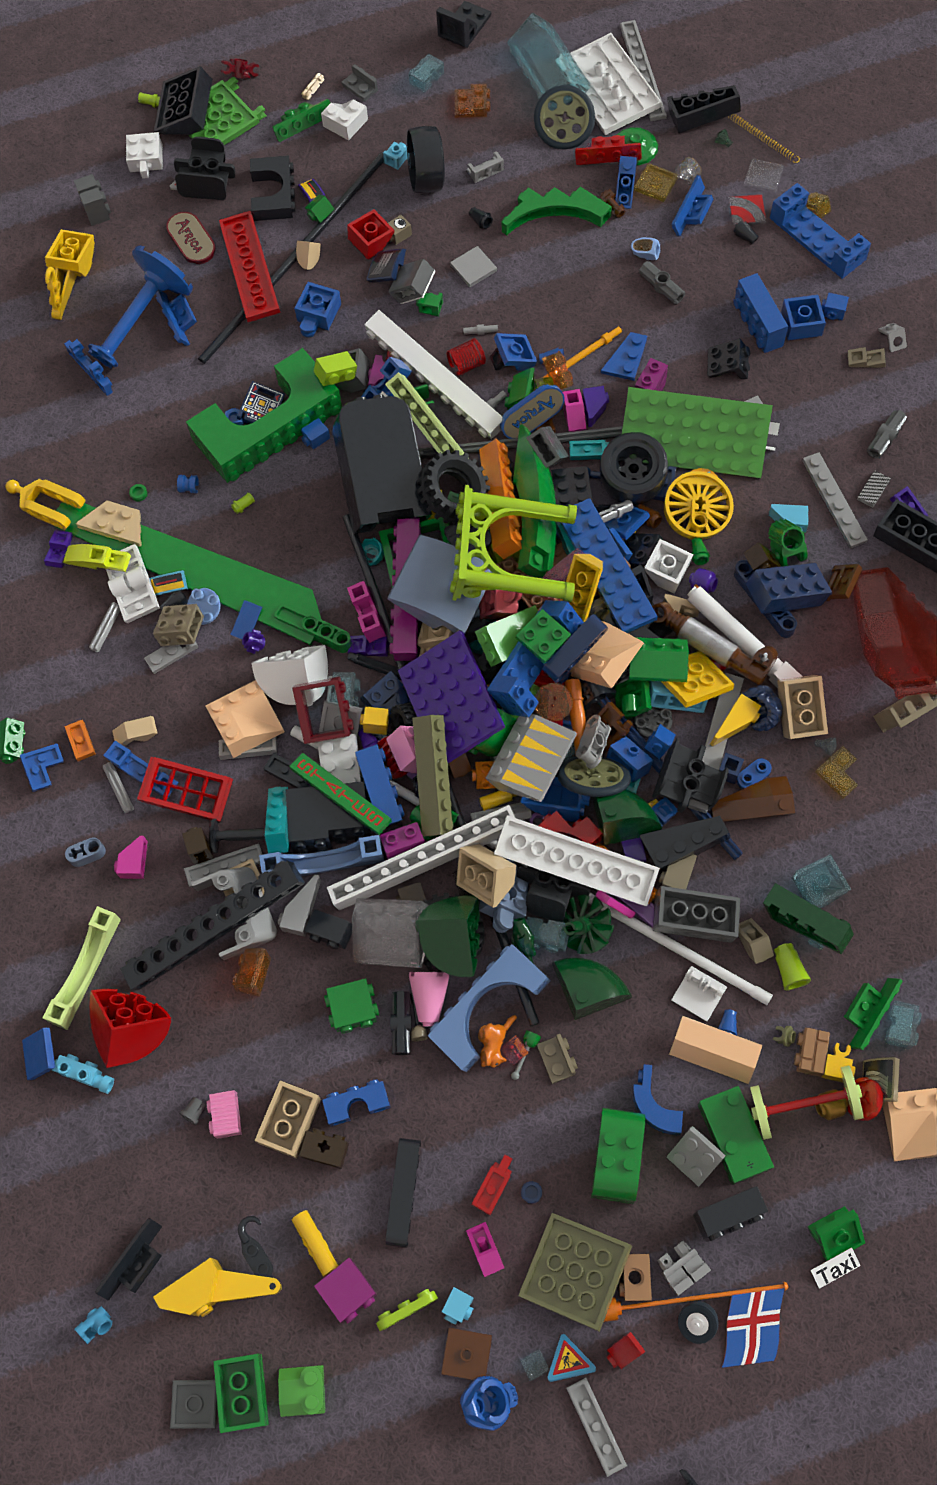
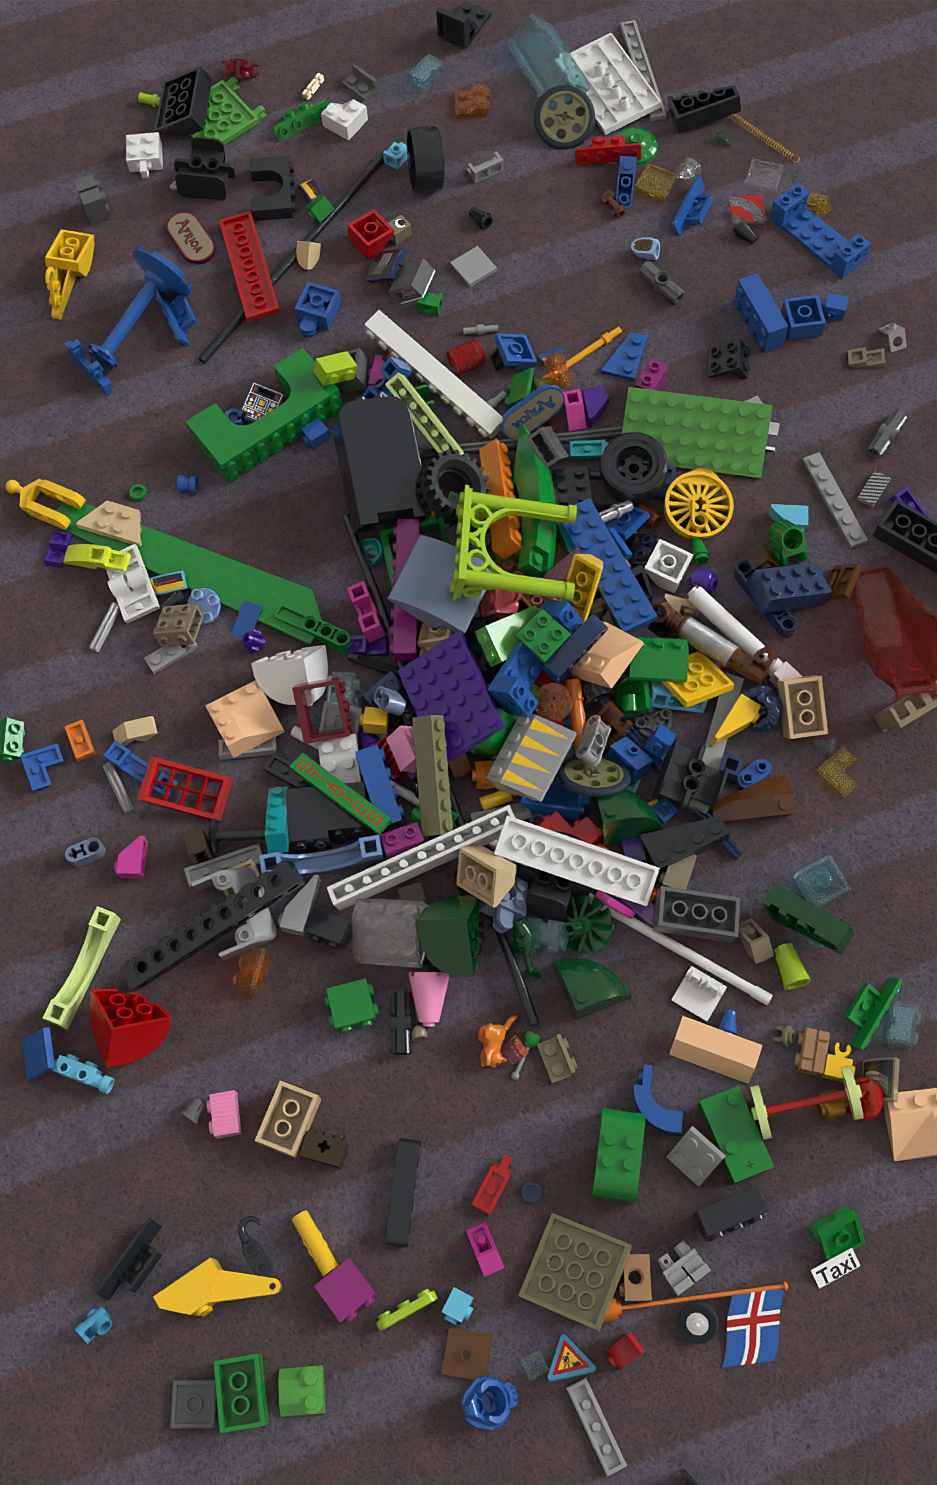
(242, 503): lime pin -> none
(338, 1105): blue arch -> none
(389, 700): none -> sand blue beam
(453, 1030): medium blue arch -> none
(556, 203): green arch -> none

